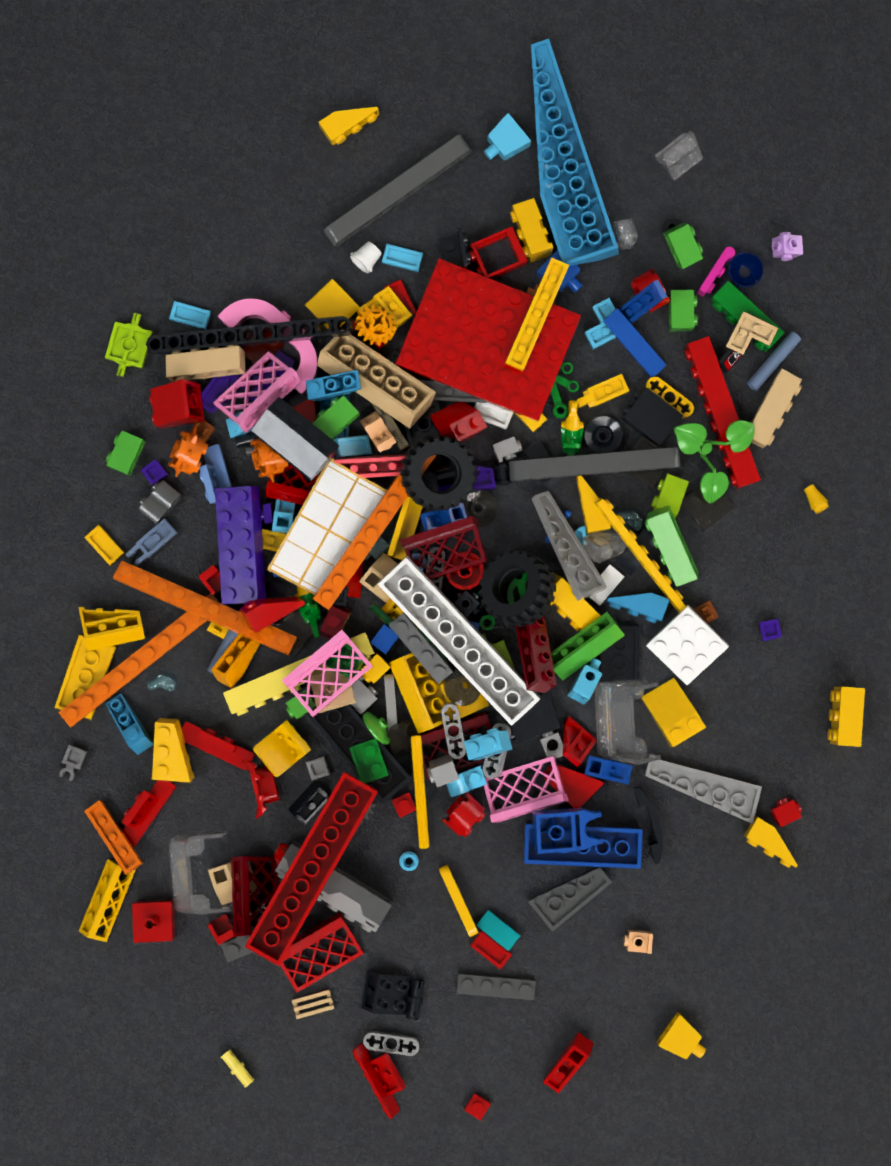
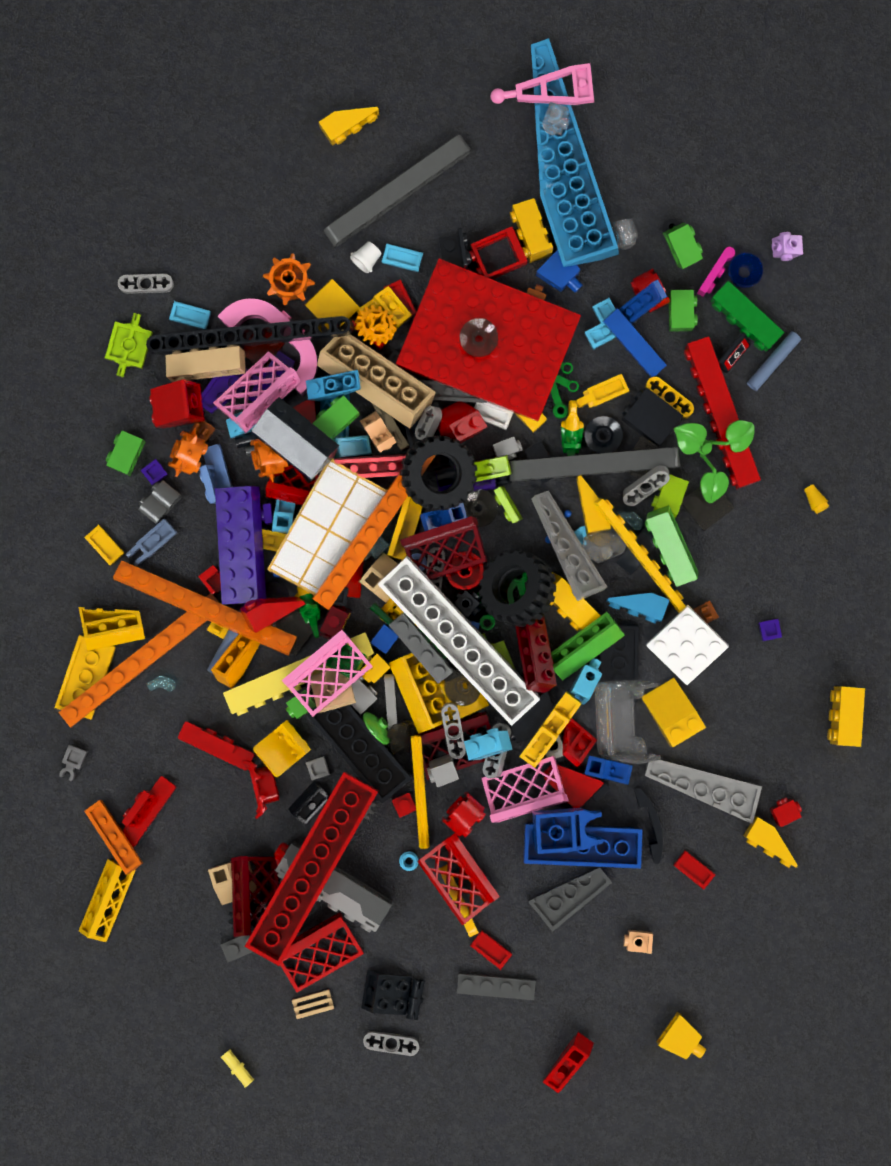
(129, 724): dark azure slope -> none
(132, 288): none -> light grey beam
(153, 921): red brick -> none
(170, 753): yellow wedge -> none
(180, 850): clear windscreen -> none
(221, 929): red panel -> none
(282, 270): none -> orange brick
(369, 761): green plate -> none
(382, 1077): red bracket -> none
(428, 422): none -> light grey beam
(467, 781): medium azure brick -> none
(468, 870): none -> red fence
(477, 1106): red plate -> none
(482, 328): none -> clear smoke dish
(492, 468): none -> lime plate
(498, 930): teal slope -> none
(506, 139): medium azure torso -> none
(511, 512): none -> lime plate
(537, 314): yellow plate -> none
(550, 729): none -> yellow slope
(556, 119): none -> clear brick
(581, 83): none -> bright pink plate
(612, 579): white tile -> none
(649, 478): none -> light grey beam
(680, 155): clear bracket -> none
(694, 869): none -> red tile
(748, 328): tan plate -> none
(773, 407): tan brick -> none

